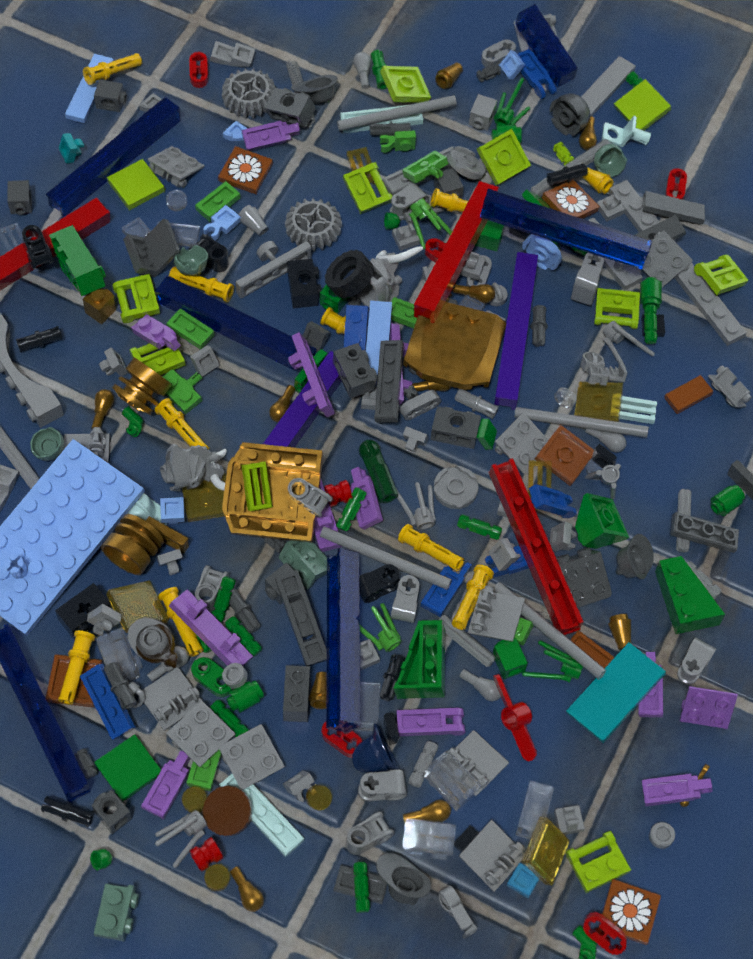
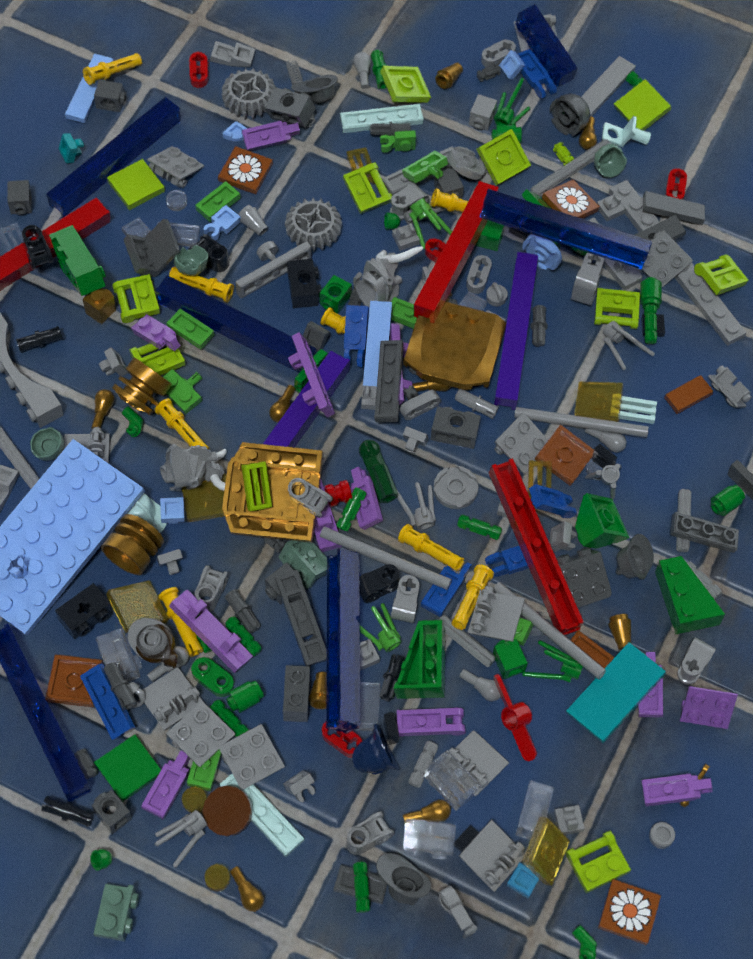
(78, 656): yellow pin -> none
(103, 619): light grey tile -> none
(148, 103): light grey tile -> none
(170, 536): pearl gold tile -> none
(204, 360): light grey tile -> none
(207, 853): red wheel -> none
(223, 598): green axle -> none
(234, 675): light grey tile -> none
(318, 797): clear yellow tile -> none
(342, 266): black tyre -> none
(354, 370): dark grey brick -> none
(386, 785): light grey piece -> none
(396, 113): light grey piece -> none
(473, 266): light grey tile -> none
(484, 293): pearl gold piece -> none
(486, 434): green tile -> none
(503, 554): light grey tile -> none
(565, 397): clear tile -> none
(567, 174): black axle -> none
(594, 365): light grey piece -> none
(599, 181): yellow cone -> none
(601, 937): red beam -> none

